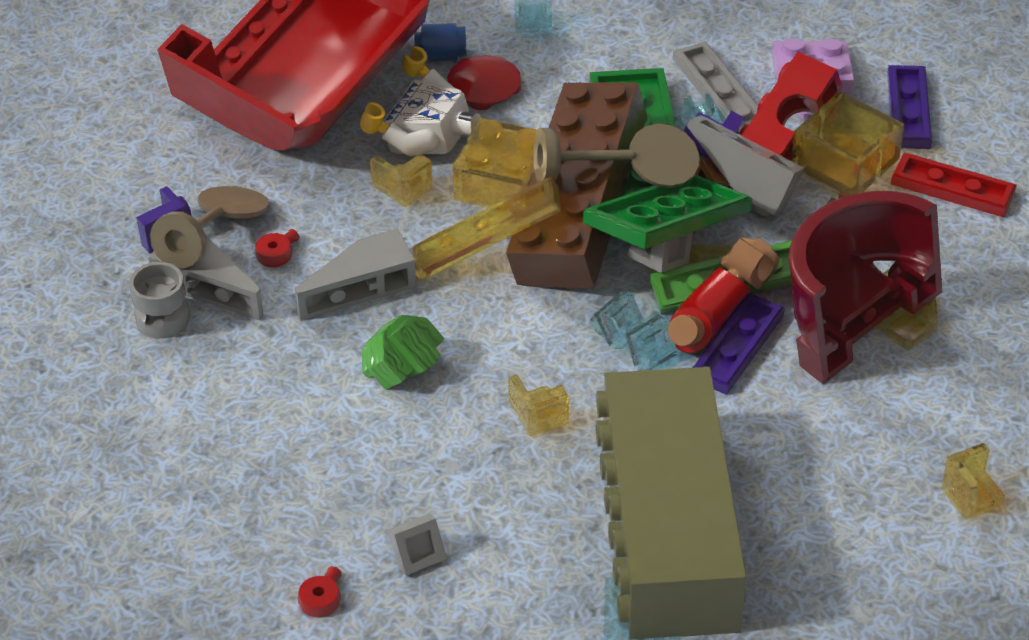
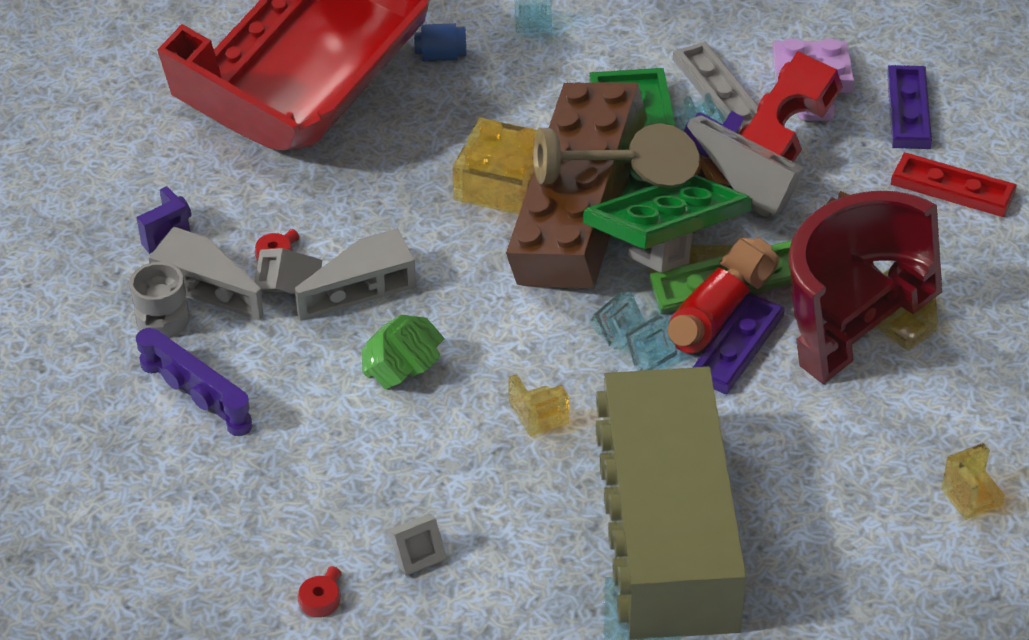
(181, 238): dark tan piece -> none
(196, 378): none -> dark purple plate
(284, 270): none -> light grey panel
(401, 181): clear yellow panel -> none
(426, 117): torso -> none
(485, 80): red dish -> none
(486, 228): clear yellow tile -> none
(847, 144): clear yellow piece -> none

